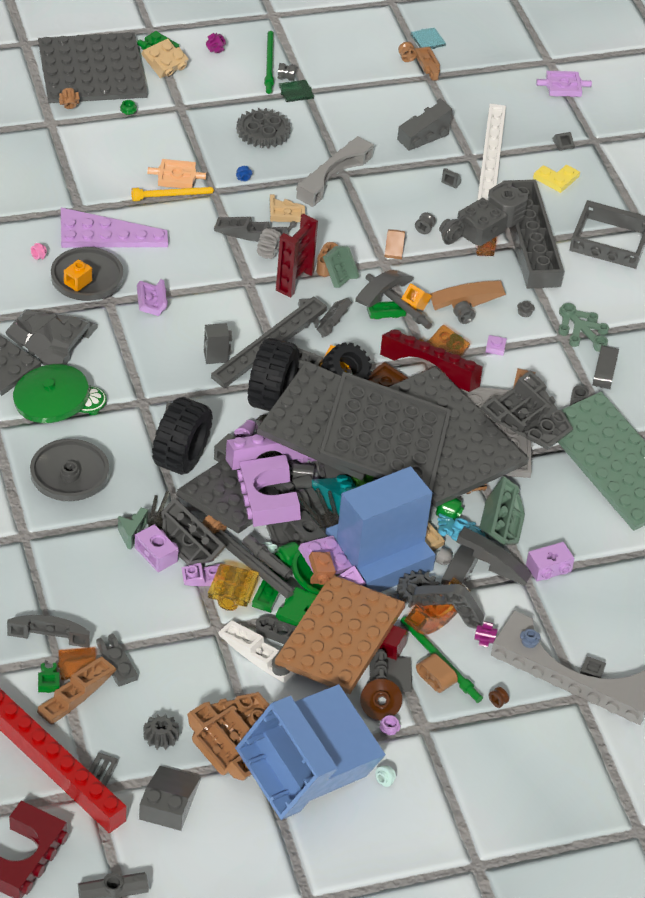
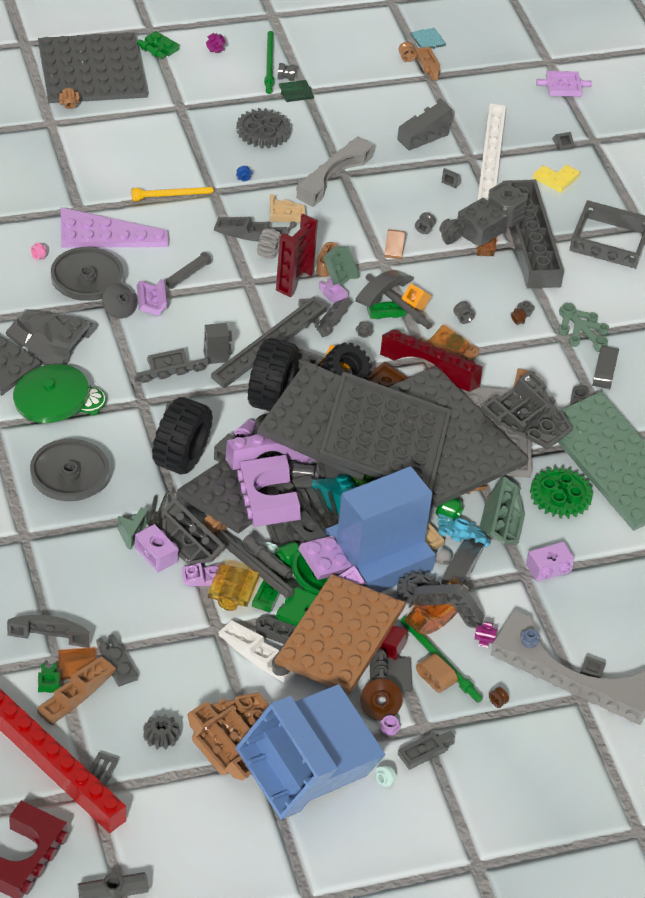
(77, 275): light orange brick -> none
(113, 303): none -> dark grey dish
(128, 107): green plate -> none
(165, 58): tan plate -> none
(168, 797): dark grey slope -> none
(169, 363): none -> dark grey bracket
(176, 173): light nougat plate -> none
(189, 269): none -> dark grey pin
(322, 567): nougat bracket -> none
(333, 292): none -> lavender plate
(364, 329): none -> dark grey plate
(426, 749): none -> dark grey hinge
(471, 353): none -> medium nougat plate
(473, 293): medium nougat slope -> none
(496, 345): lavender plate -> none
(500, 560): dark grey slope -> none
(518, 316): none -> reddish brown plate
(561, 492): none -> green gear

